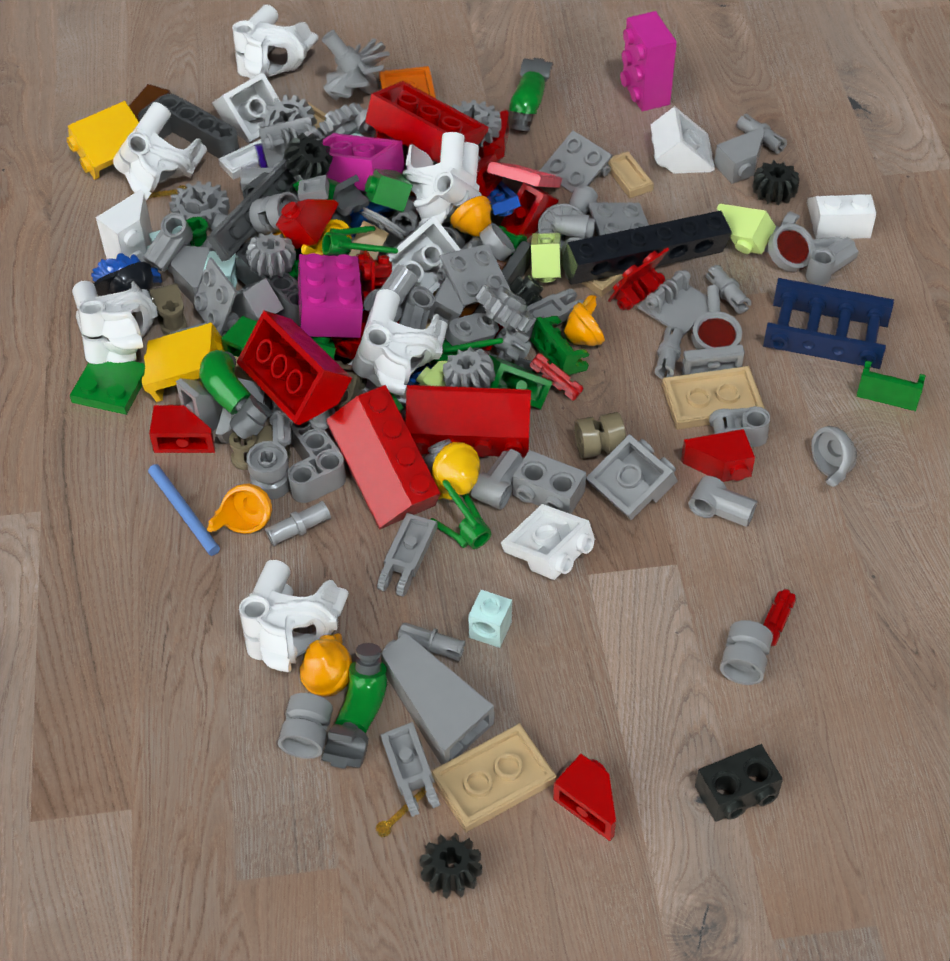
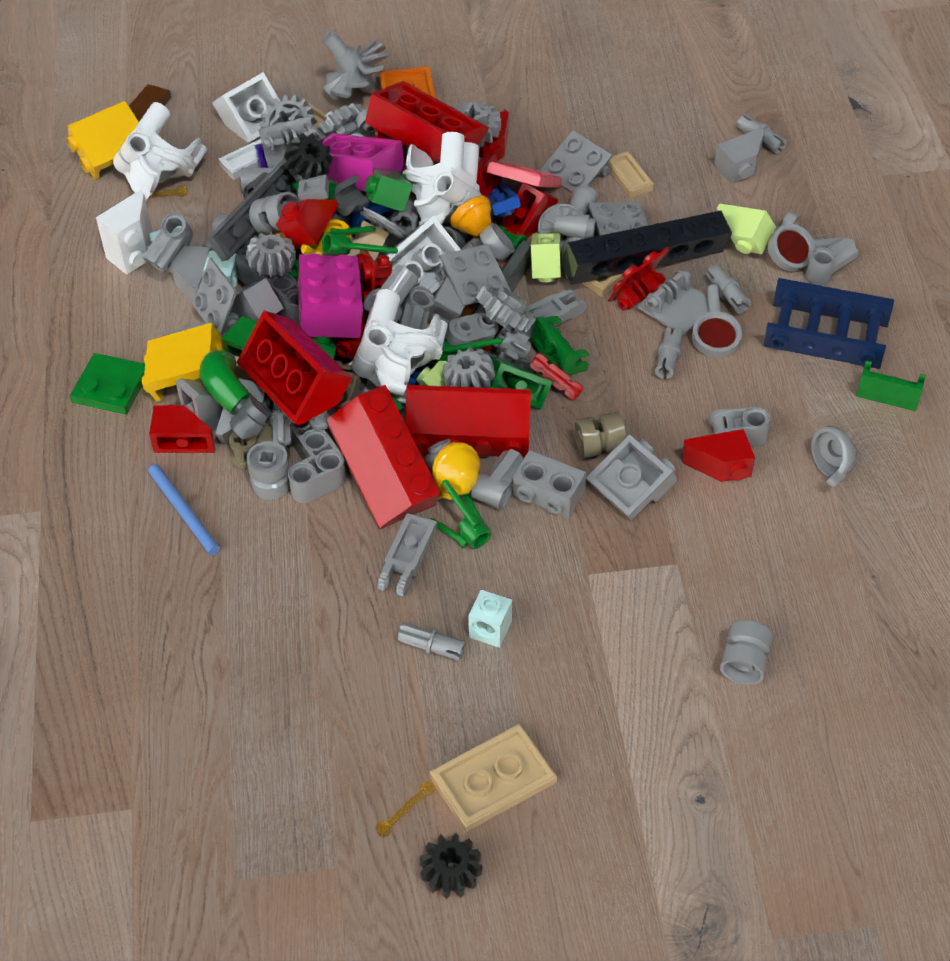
(107, 322): white helmet -> none
(119, 273): black hair -> none
(169, 308): dark tan piece -> none
(193, 123): dark grey beam -> none
(199, 235): green bush -> none
(200, 202): light grey gear -> none
(243, 510): light orange hat -> none
(259, 36): white helmet -> none
(274, 612): white helmet -> none
(298, 523): light grey pin -> none
(305, 725): light grey wheel -> none
(326, 666): light orange hat -> none
(365, 693): piece -> none
(409, 765): light grey hinge -> none
(437, 699): light grey slope -> none
(527, 289): pearl dark grey gear -> none
(529, 91): piece -> none
(550, 541): white plate -> none
(581, 326): light orange hat -> none
(588, 795): red slope -> none
(648, 61): dark pink brick -> none
(681, 144): white slope -> none
(698, 395): tan tile -> none
(712, 359): light grey tile -> none
(714, 499): light grey piece -> none
(733, 775): pearl dark grey brick -> none
(776, 182): pearl dark grey gear -> none
(779, 613): red axle -> none
(842, 216): white slope -> none

